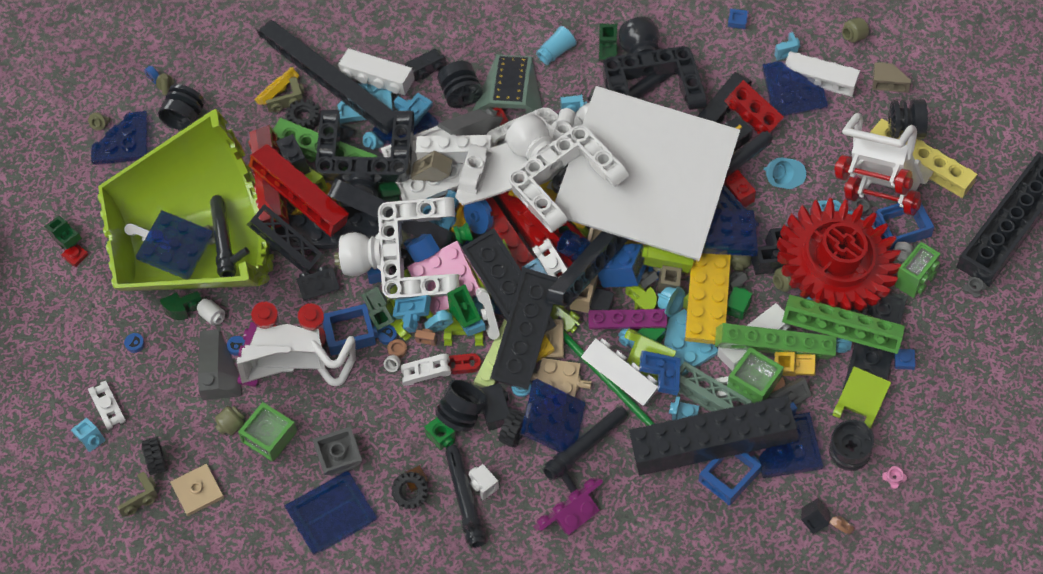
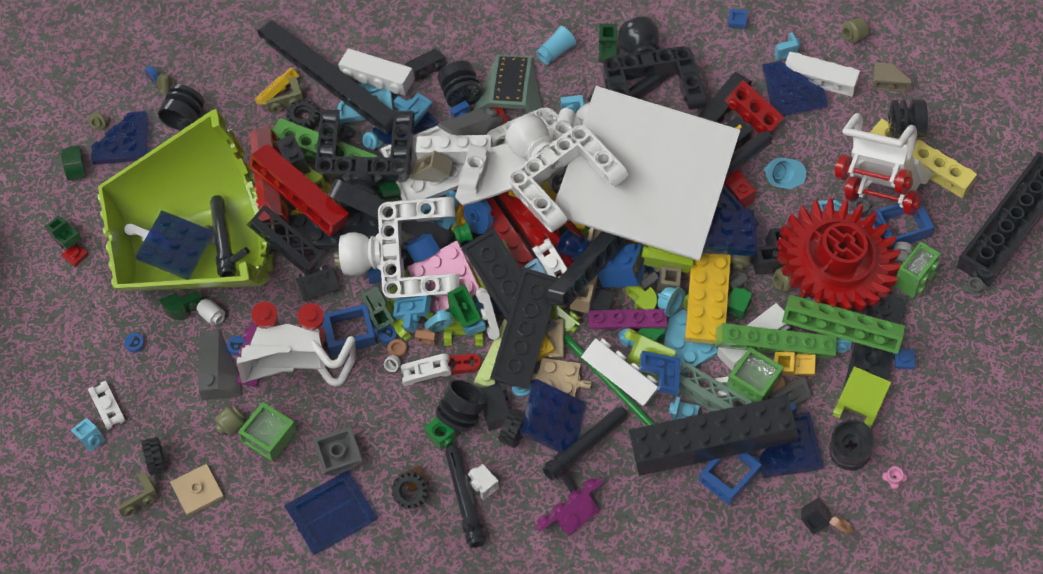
(73, 162): none -> dark green brick
(459, 109): none -> blue plate

